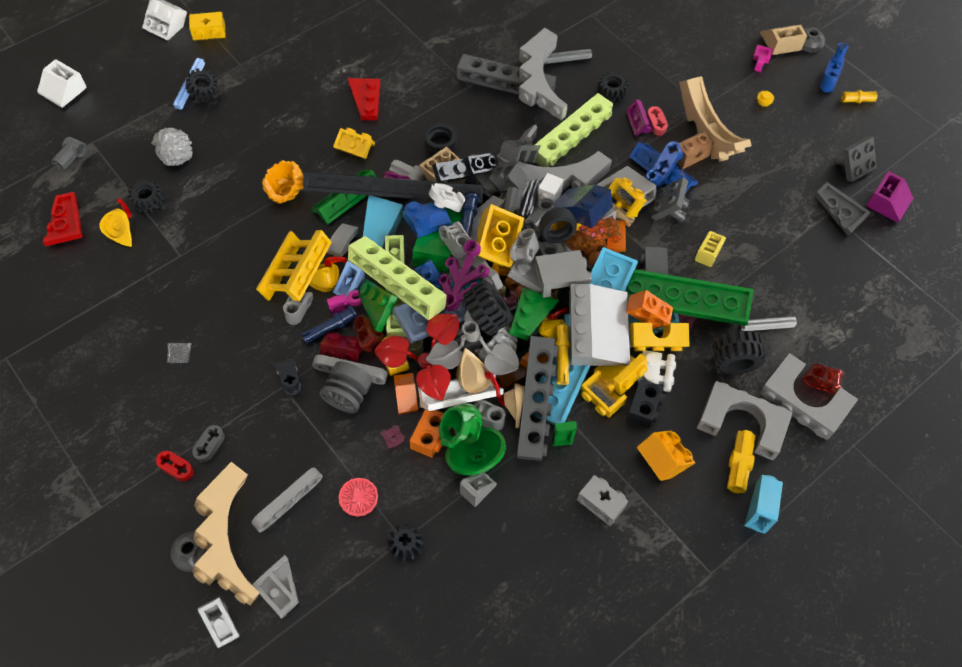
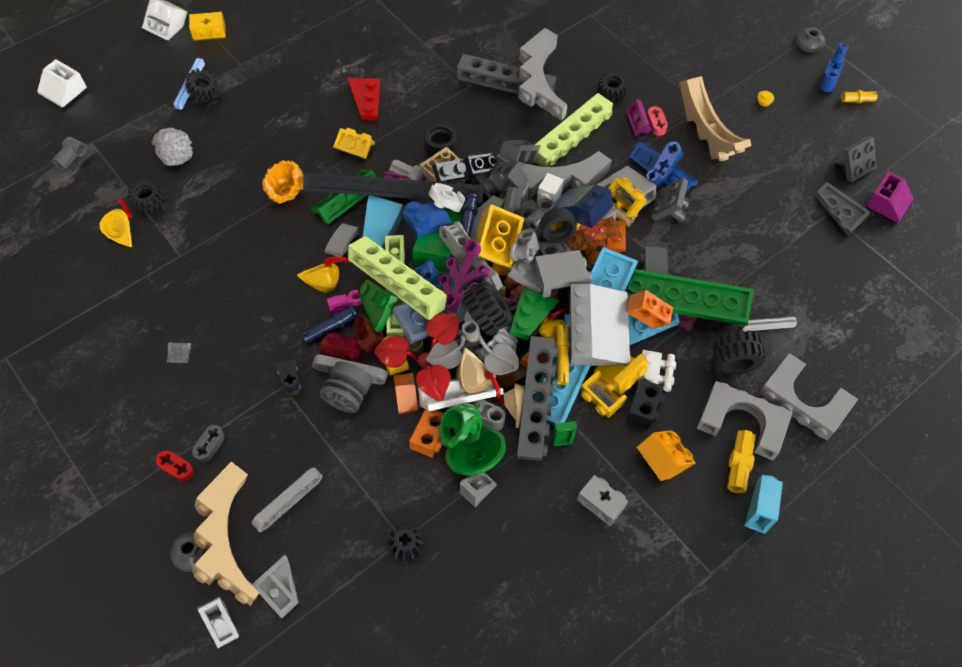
(65, 220): red wing -> none
(298, 307): light grey piece -> none
(303, 272): yellow fence -> none
(350, 279): light blue slope -> none
(358, 497): coral wheel -> none
(392, 442): clear pink plate -> none
(530, 134): light grey slope -> none
(530, 198): black axle -> none
(563, 56): dark grey axle -> none
(674, 337): yellow arch -> none
(695, 149): medium nougat brick -> none
(709, 250): light yellow slope -> none
(761, 55): dark pink plate -> none
(785, 39): tan slope -> none
(827, 378): clear red piece -> none

